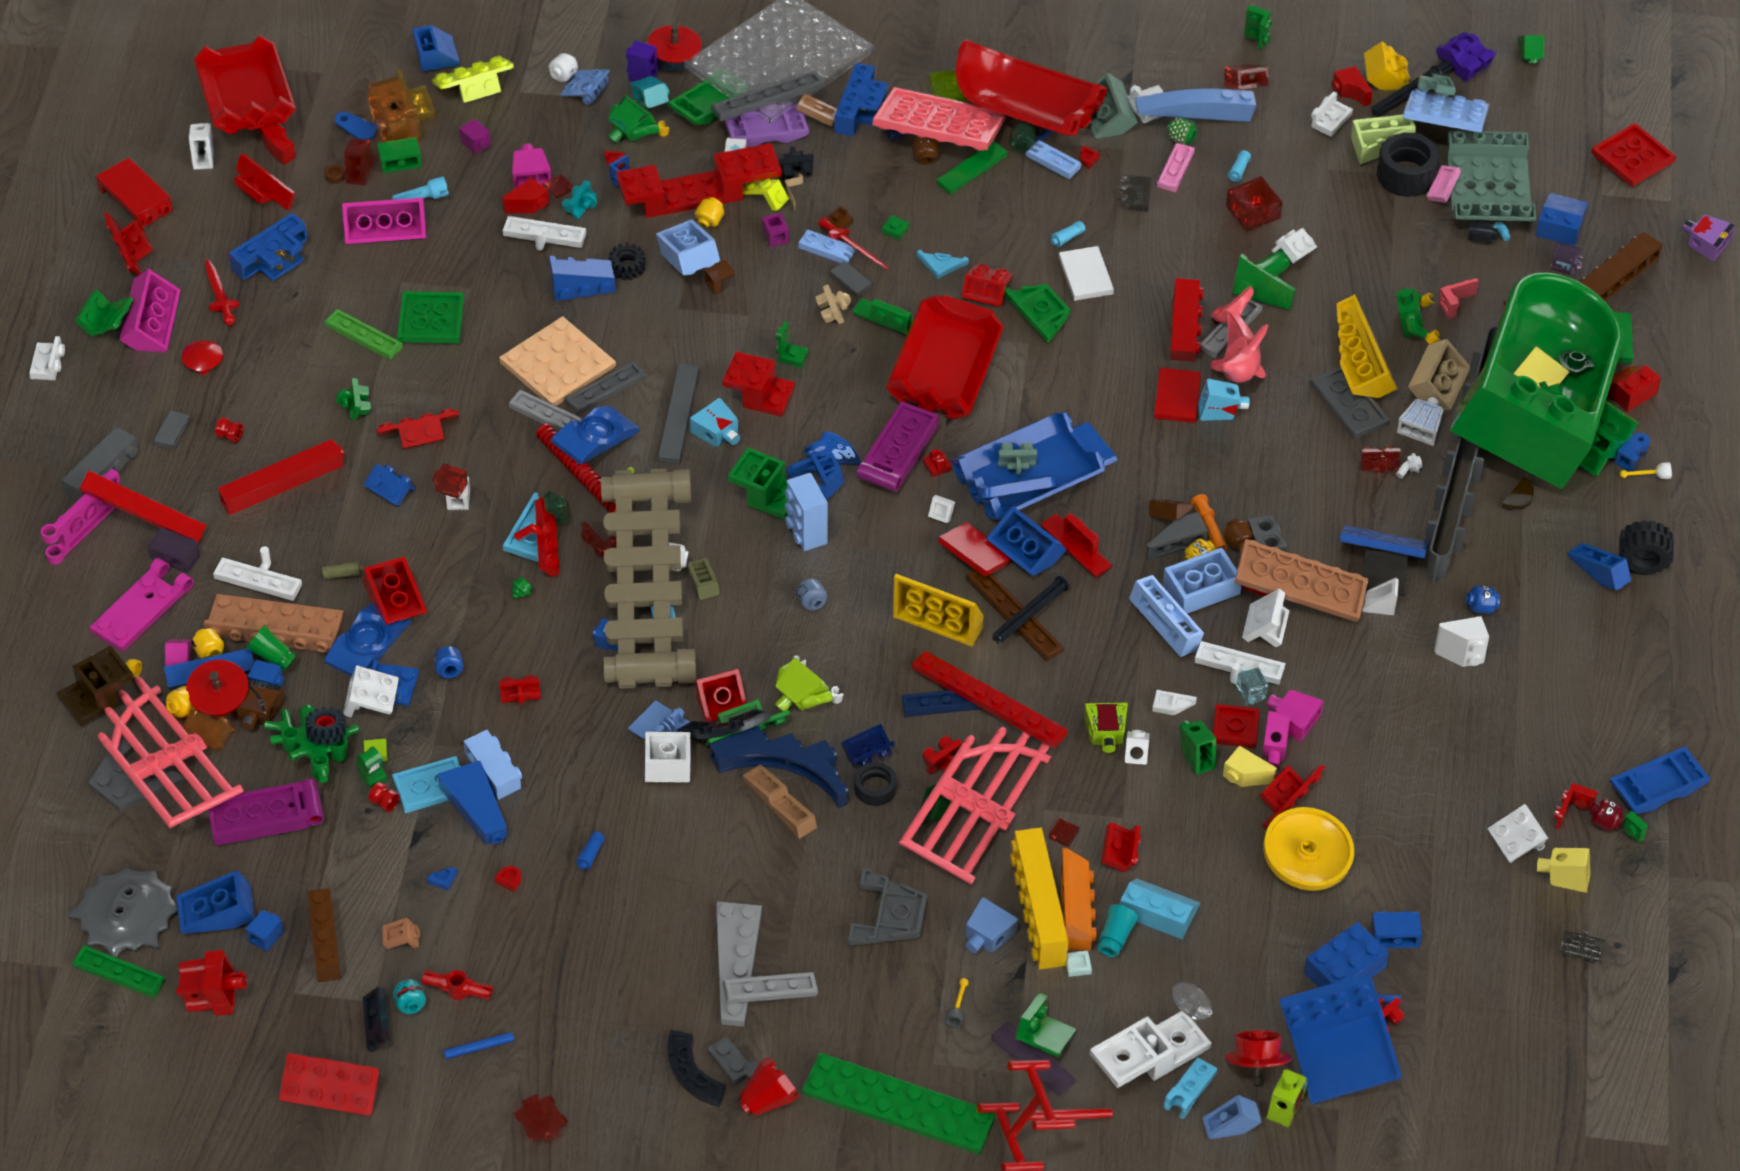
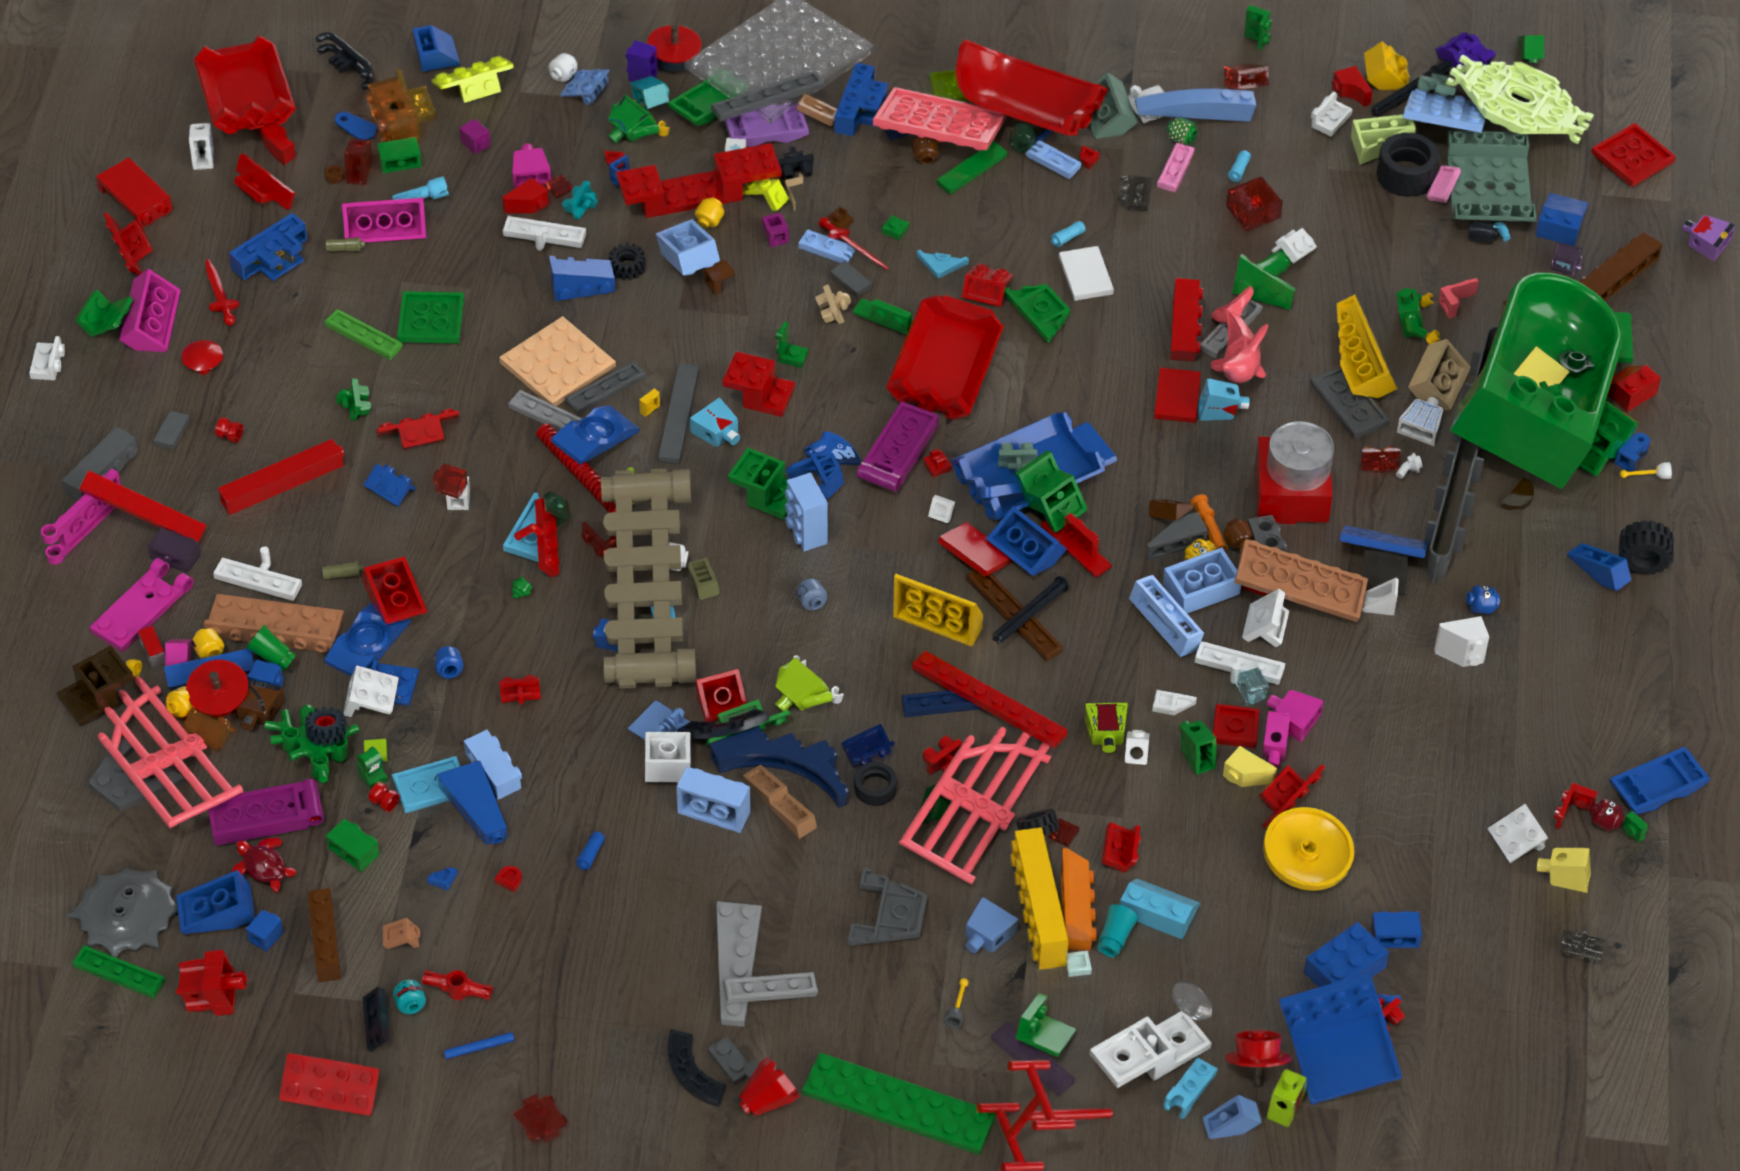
(152, 646): none -> red piece
(263, 862): none -> dark red animal
(345, 57): none -> black piece
(347, 244): none -> olive piece
(352, 845): none -> green brick
(649, 402): none -> yellow tile
(713, 799): none -> light blue brick
(1046, 819): none -> black tyre
(1050, 490): none -> green bracket
(1294, 474): none -> piece
(1491, 92): none -> yellowish green plate

